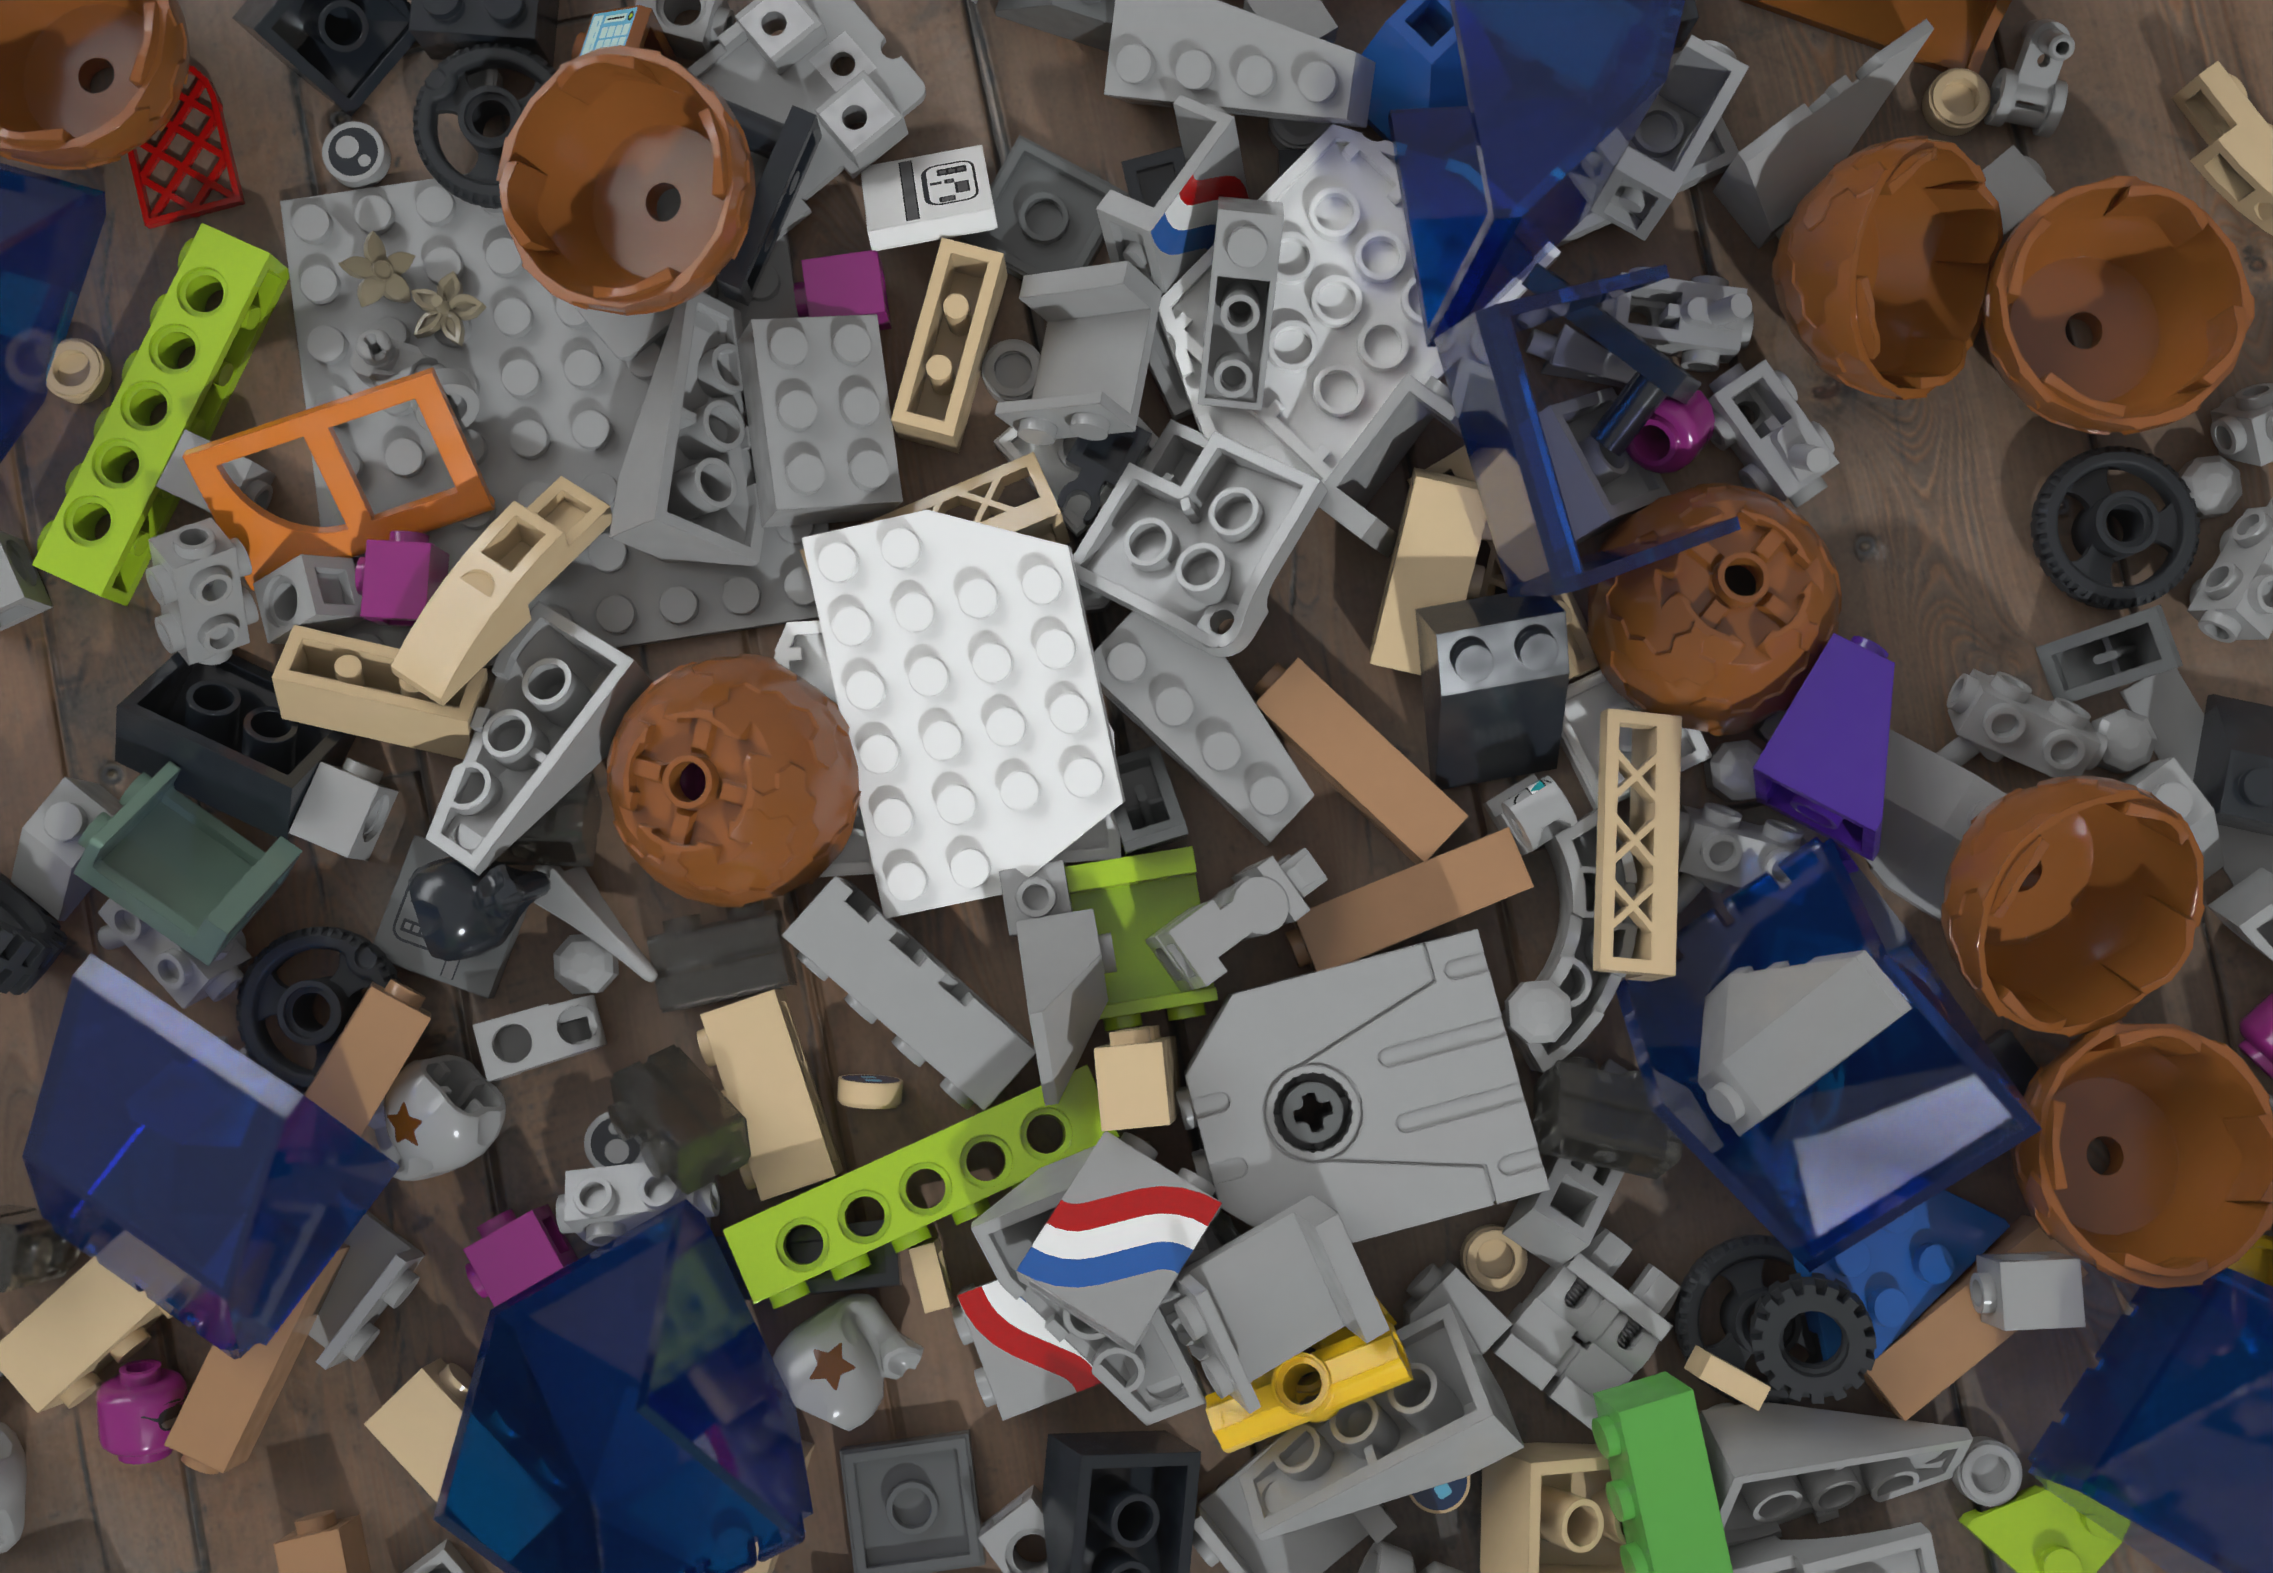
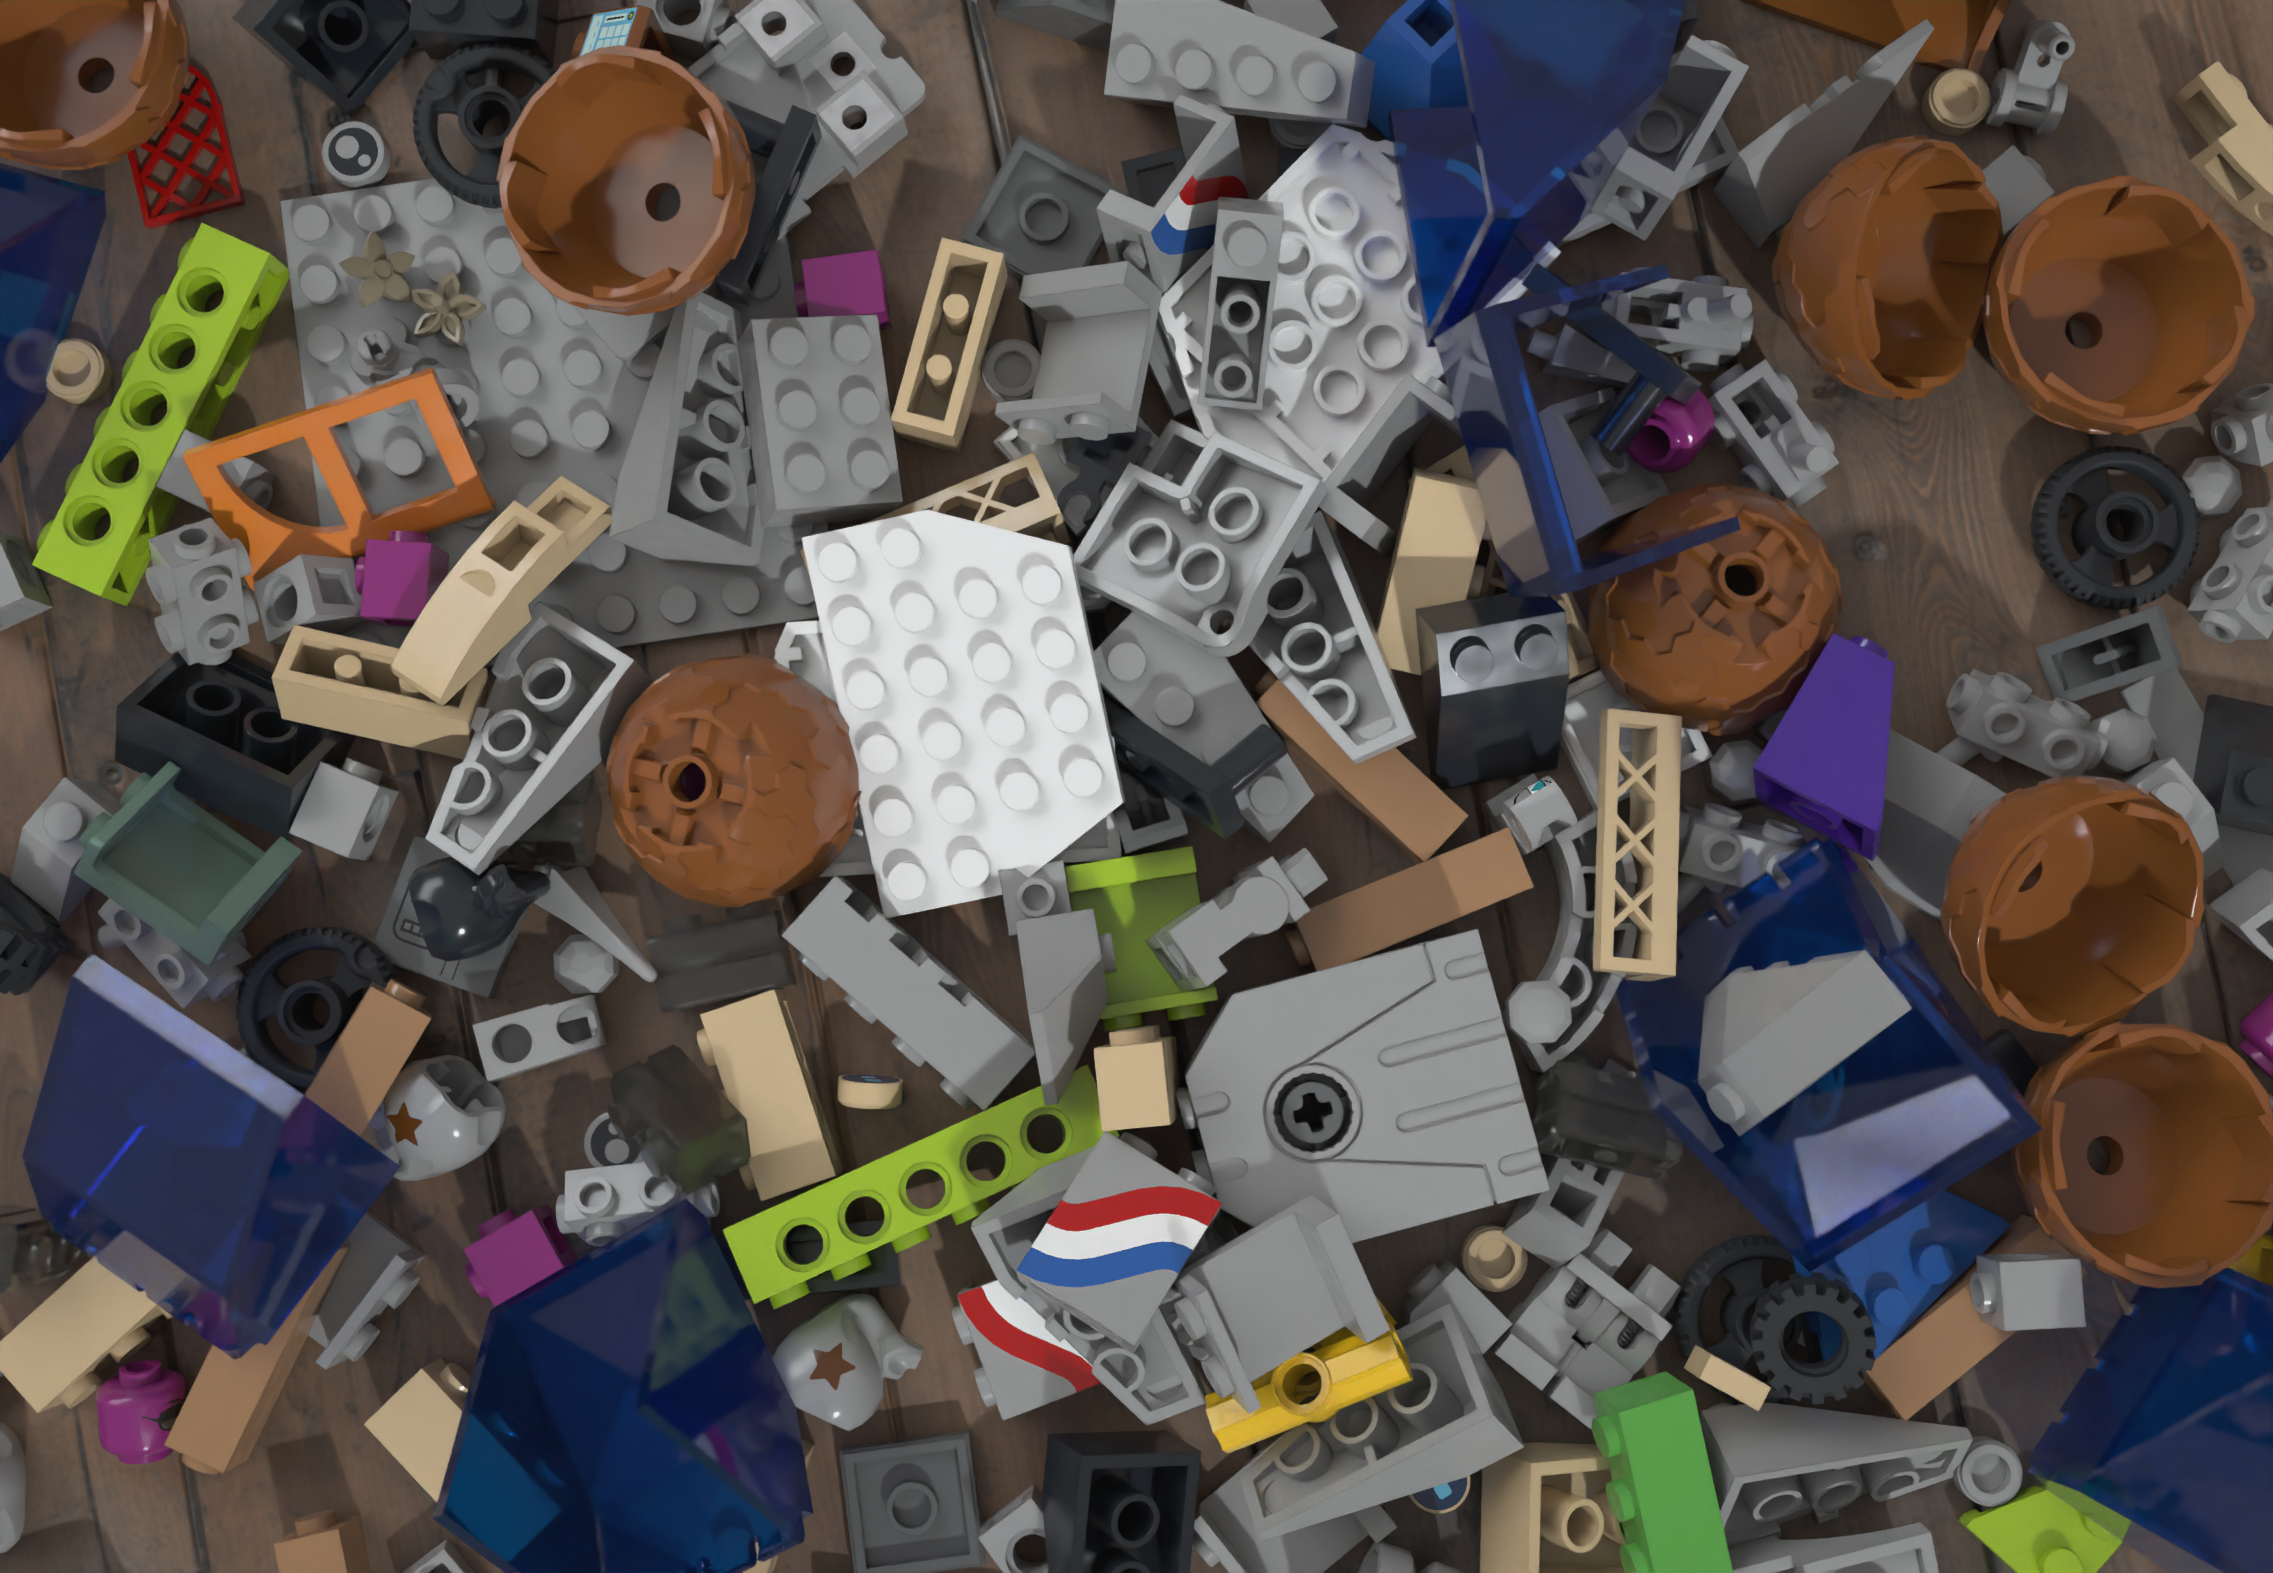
(927, 198): white tile -> none
(932, 1274): tan tile -> none
(1185, 780): none -> black piece
(1328, 648): none -> light grey wedge

